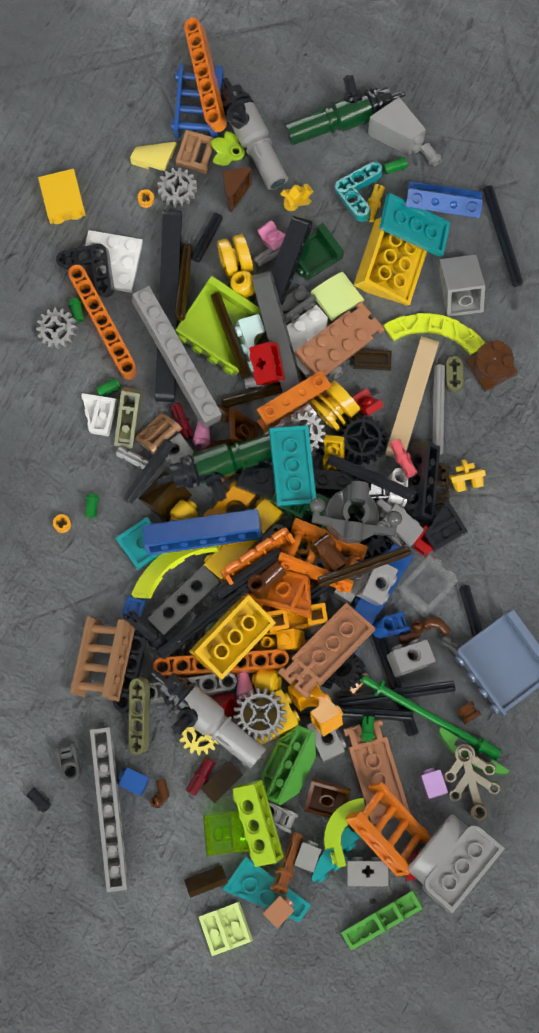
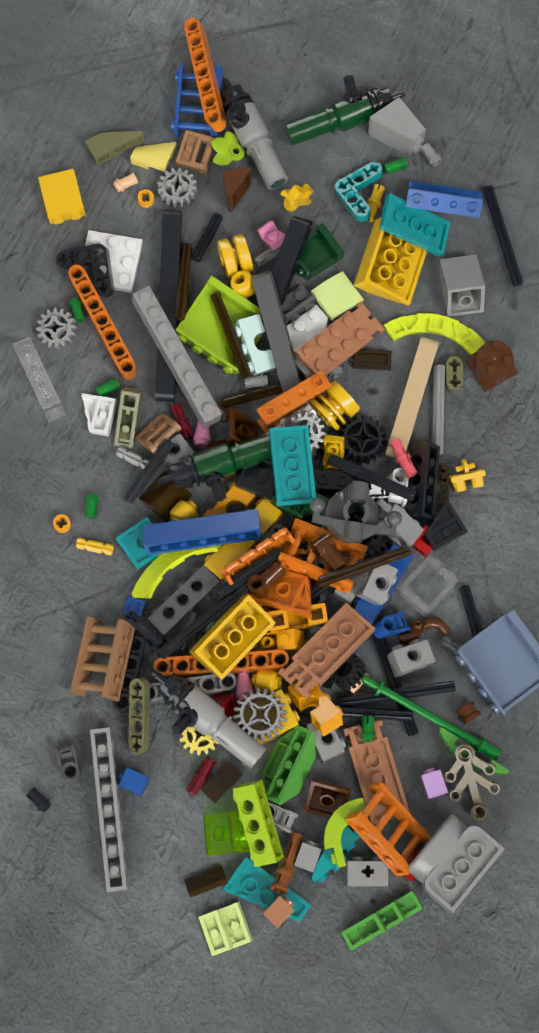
(39, 380): none -> clear fence
(95, 546): none -> yellow axle
(112, 144): none -> olive slope
(125, 182): none -> light nougat pin
(162, 794): reddish brown arm -> none
(266, 363): red brick -> none
(366, 403): red bracket -> none

